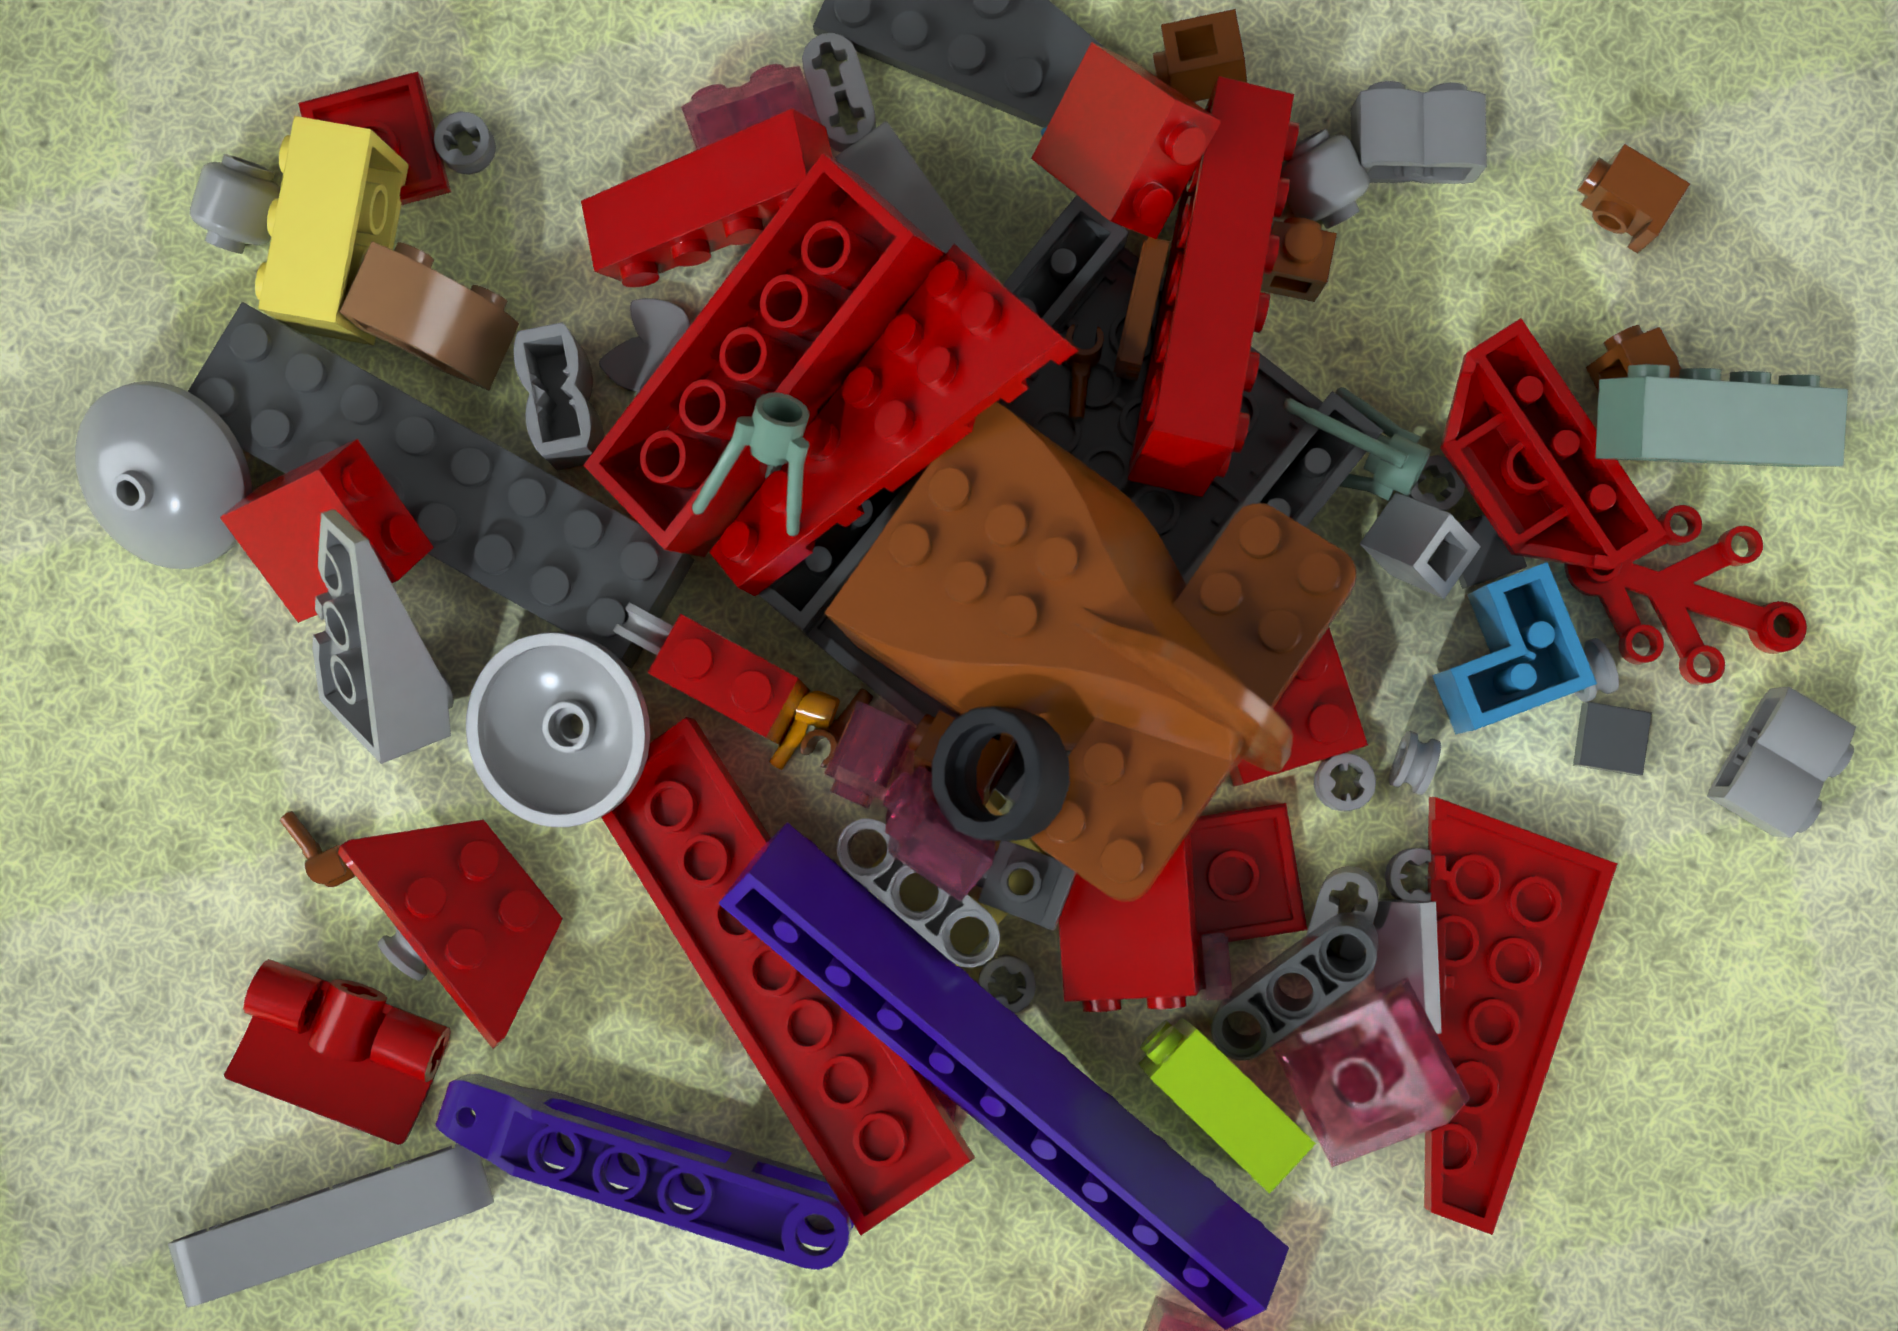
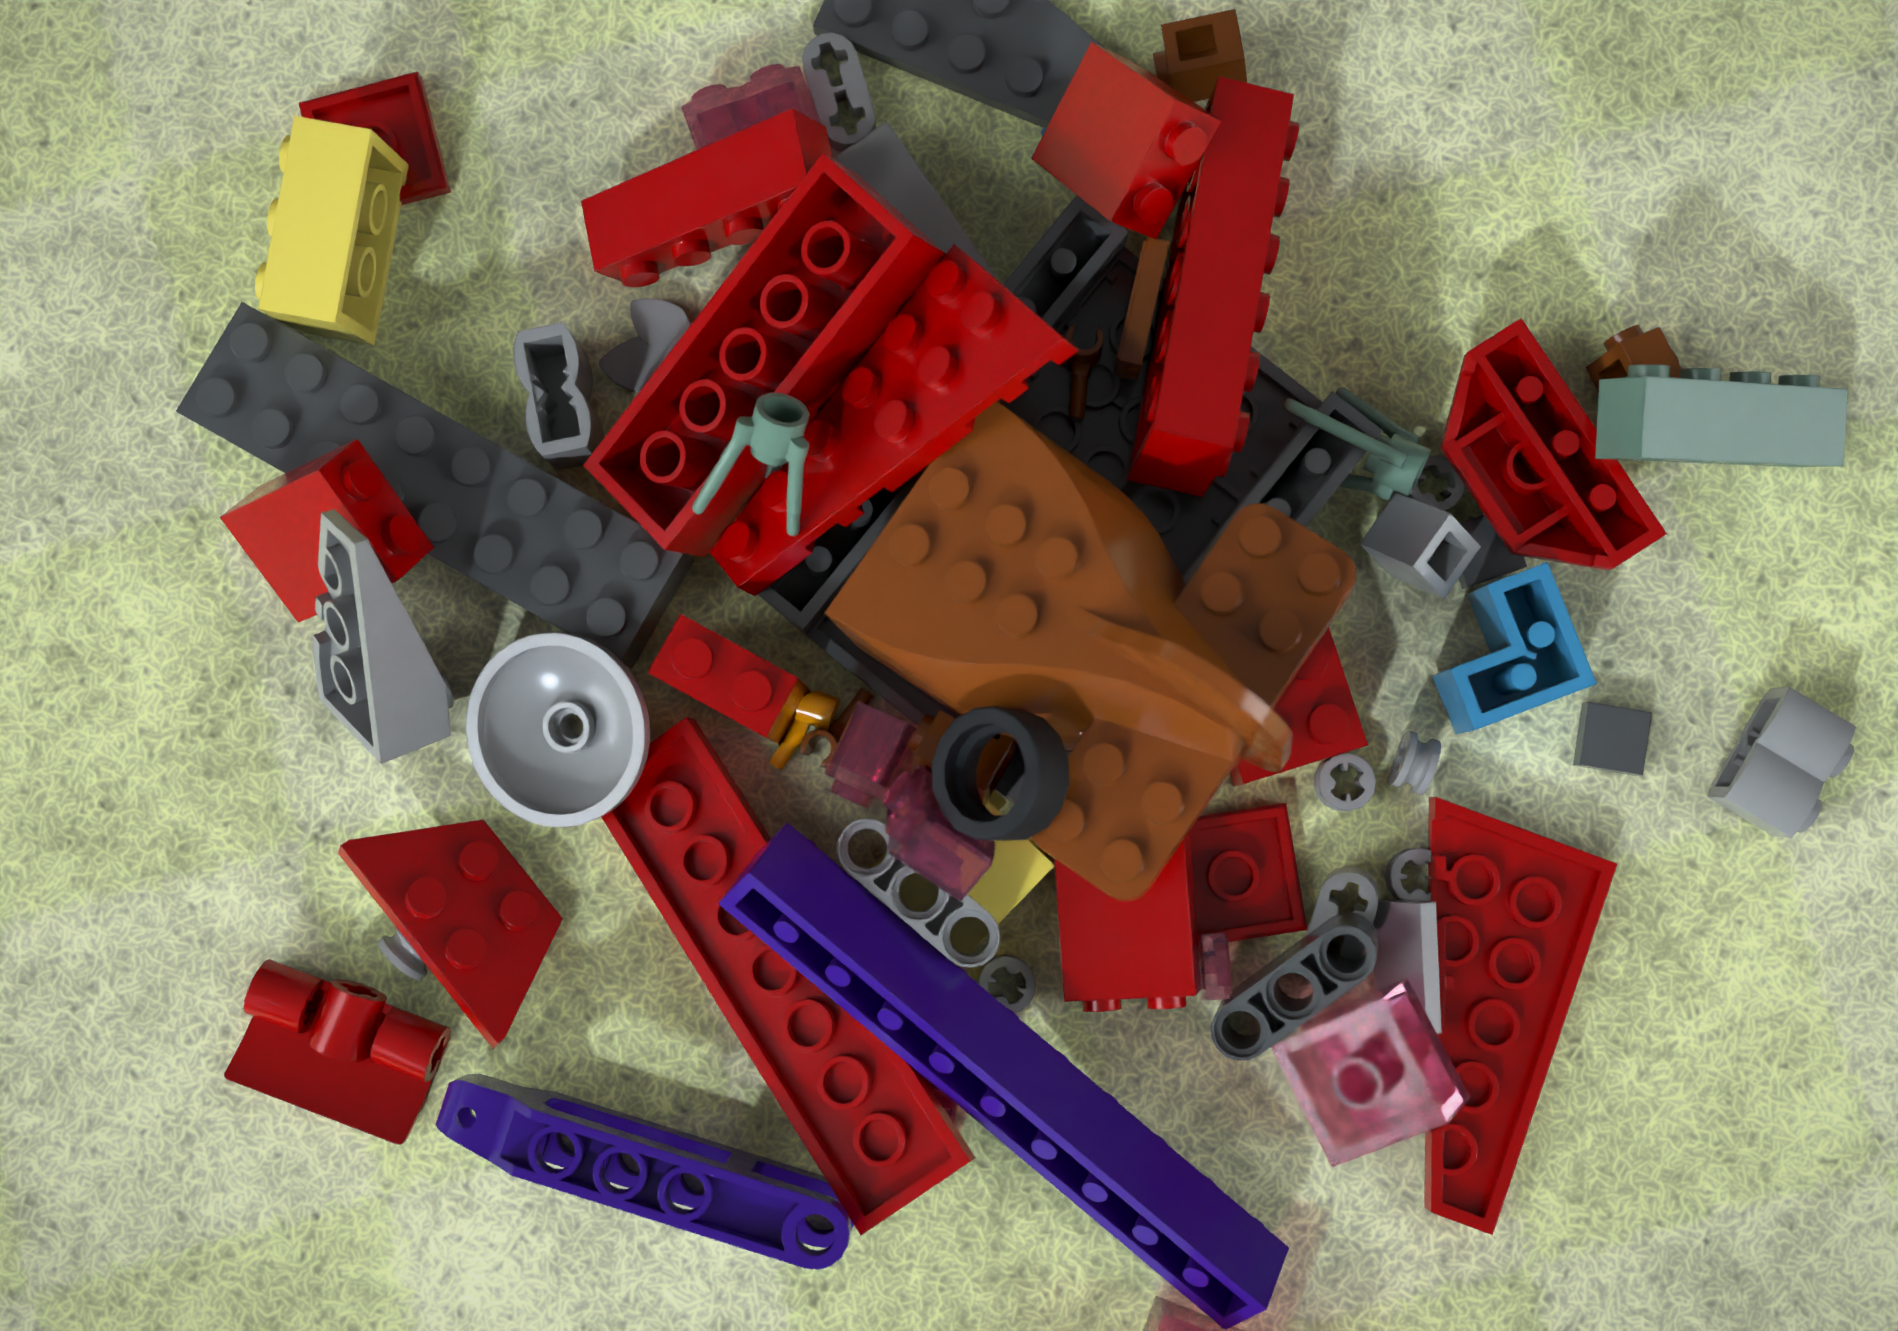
(161, 473): light grey dish -> none
(234, 203): light grey head -> none
(320, 866): dark orange hand -> none
(329, 1224): light grey beam -> none
(430, 314): medium nougat brick -> none
(474, 125): light grey bush -> none
(644, 629): light grey bush -> none
(1050, 889): dark grey brick -> none
(1224, 1102): lime brick -> none
(1302, 259): dark orange brick -> none
(1325, 179): light grey head -> none
(1420, 134): light grey brick -> none
(1602, 668): light grey bush -> none
(1631, 195): dark orange brick -> none
(1674, 593): red plant -> none

